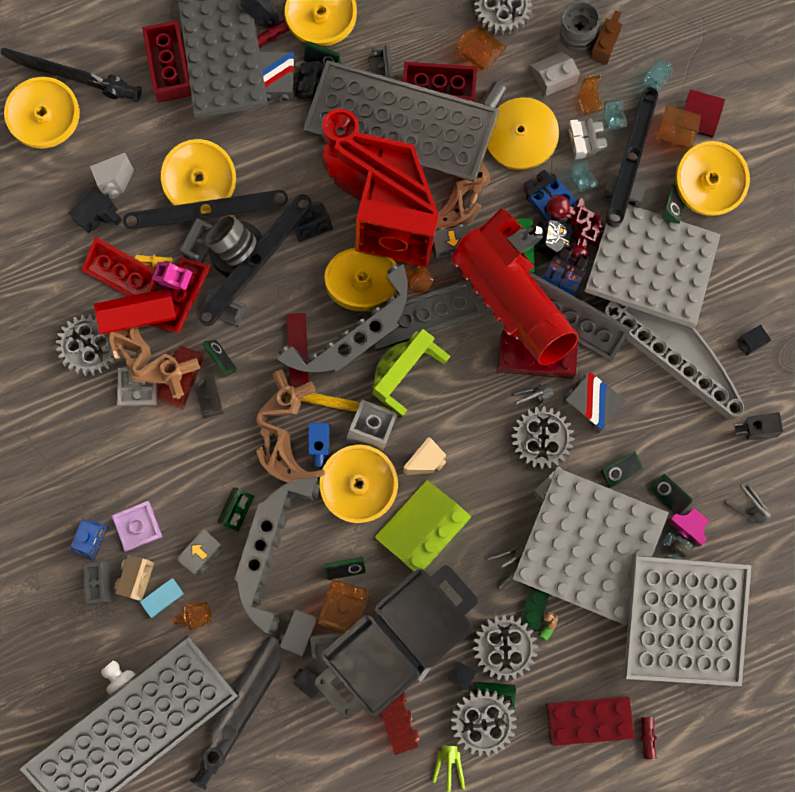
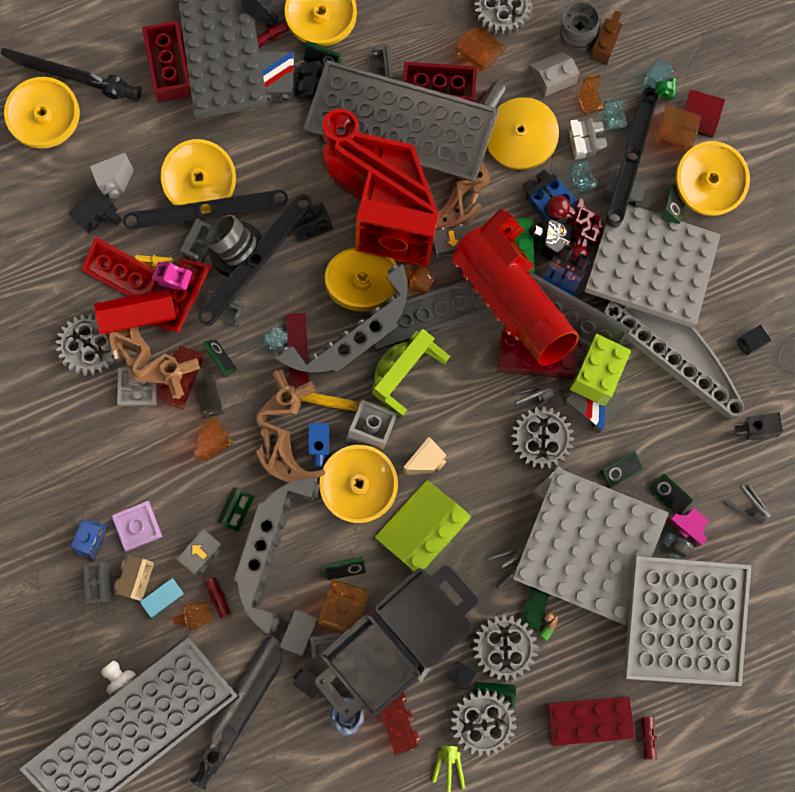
(211, 440): none -> clear orange slope
(217, 597): none -> dark red pin
(276, 338): none -> clear light blue gear
(346, 726): none -> sand blue hair
(523, 241): dark grey hinge -> none
(600, 370): none -> lime brick
(666, 88): none -> green plate

